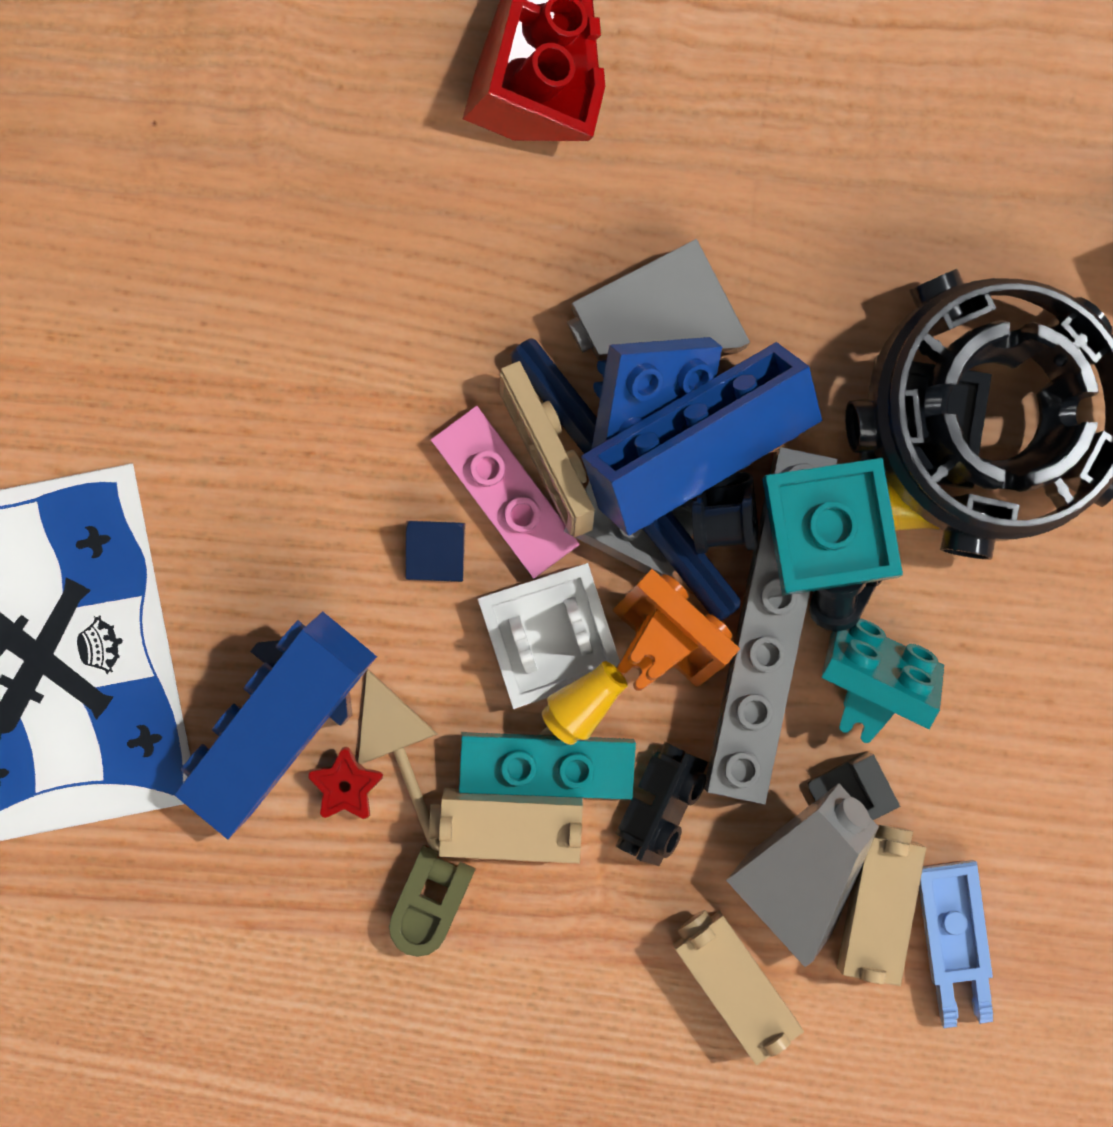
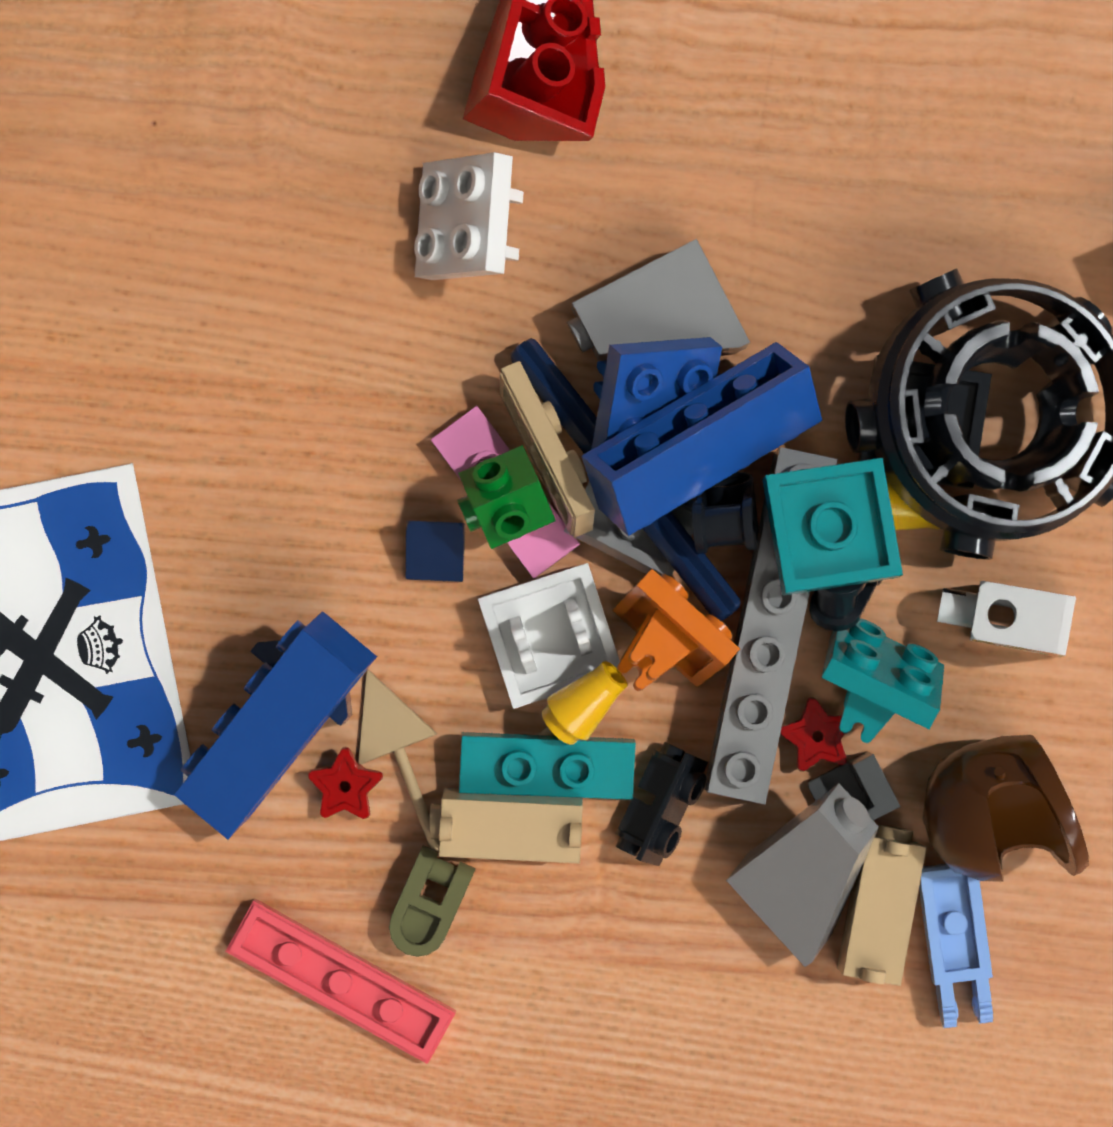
(341, 981): none -> coral tile
(465, 217): none -> white plate
(504, 498): none -> green brick
(736, 986): tan brick -> none
(801, 731): none -> red plate
(997, 801): none -> reddish brown piece
(1039, 623): none -> white torso

